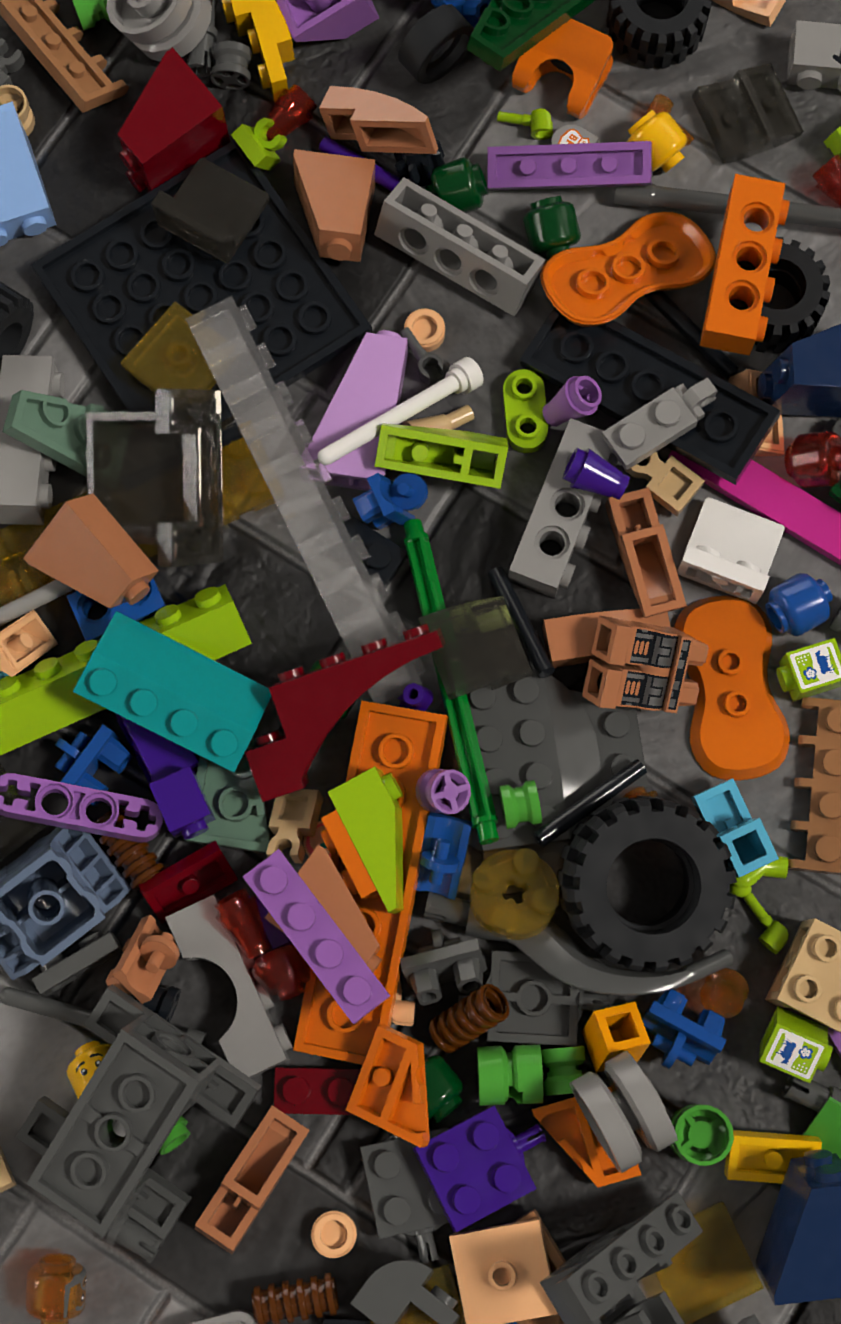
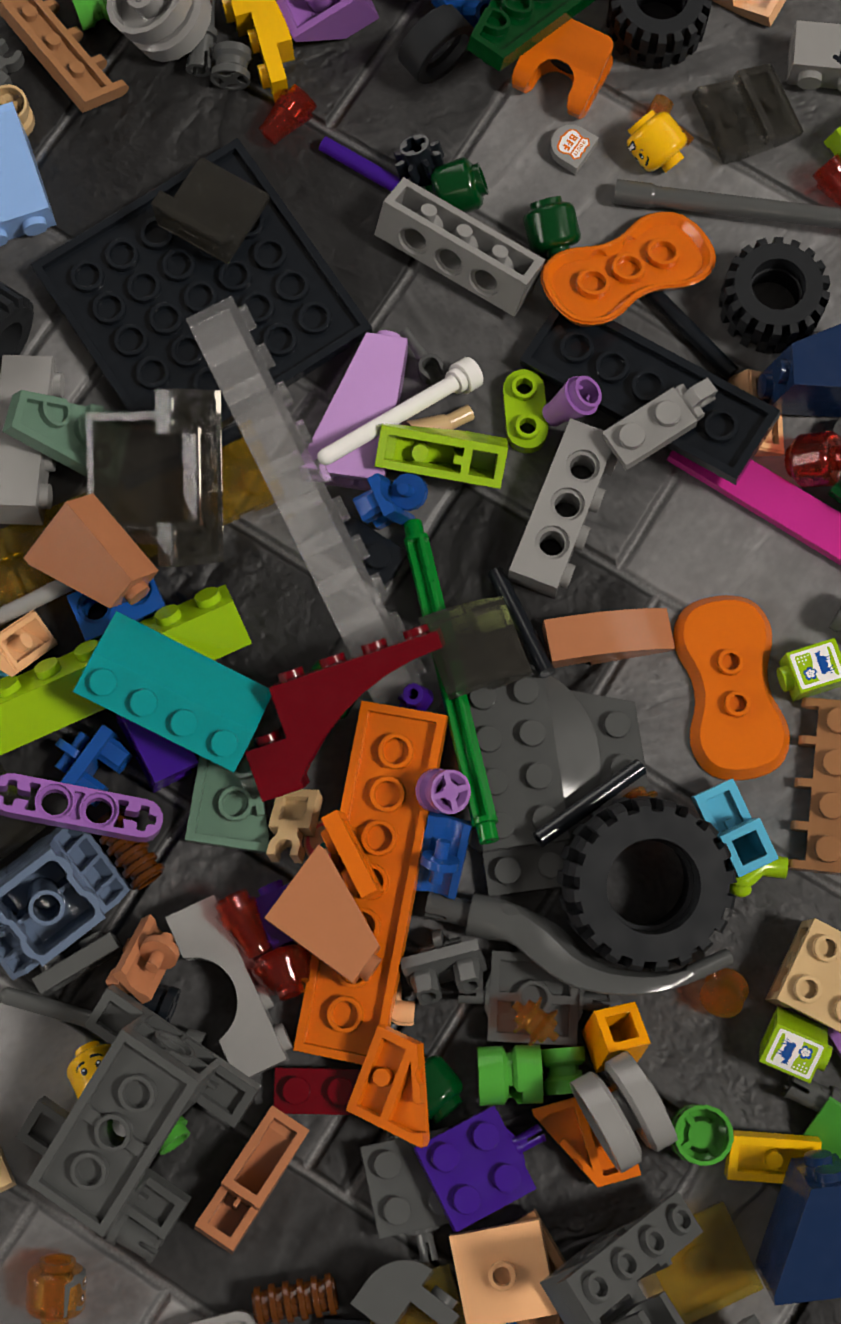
(170, 125): dark red slope -> none
(170, 355): clear yellow plate -> none
(182, 803): dark purple brick -> none
(188, 881): dark red plate -> none
(256, 145): lime tile -> none
(316, 936): medium lavender plate -> none
(334, 1234): light nougat tile -> none
(335, 200): nougat slope -> none
(375, 826): lime slope -> none
(376, 121): nougat slope -> none
(427, 328): light nougat tile -> none
(469, 1018): reddish brown piece -> none
(504, 916): clear yellow plate -> none
(520, 804): bright green wheel -> none
(535, 1021): none -> clear orange wheel
(538, 120): lime hand -> none
(569, 165): medium lavender plate -> none
(594, 474): dark purple cone -> none
(642, 666): nougat hips -> none
(645, 552): nougat slope -> none
(669, 482): tan plate -> none
(679, 1035): blue hips -> none
(731, 550): white bracket -> none
(748, 202): orange brick -> none
(776, 934): lime hand -> none
(799, 604): blue head -> none

